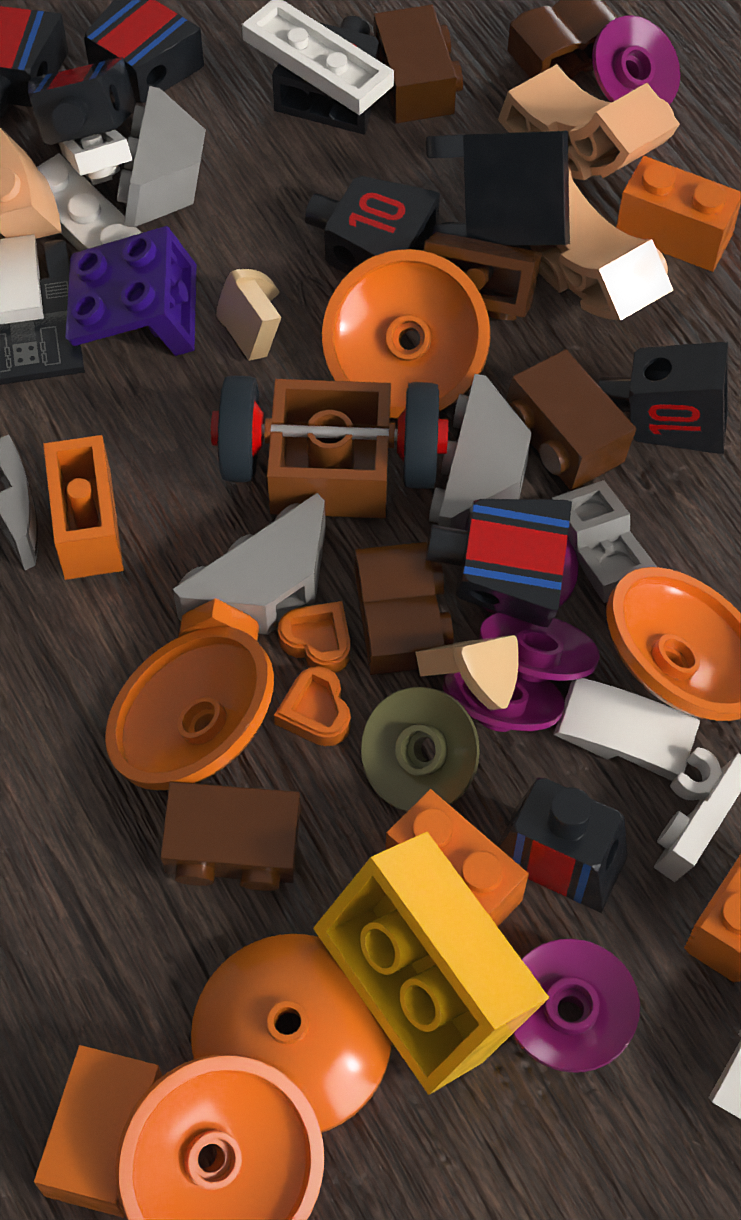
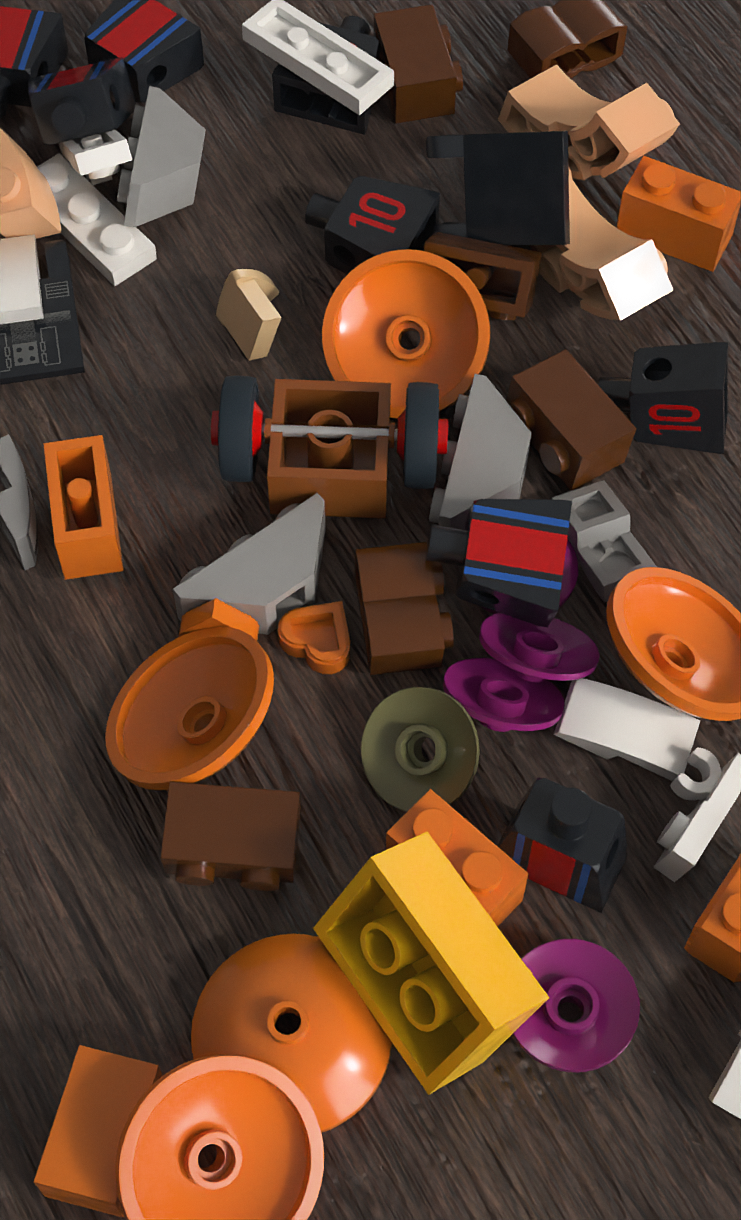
(134, 286): dark purple bracket -> none
(315, 708): orange tile -> none
(485, 665): tan tile -> none
(635, 53): magenta dish -> none

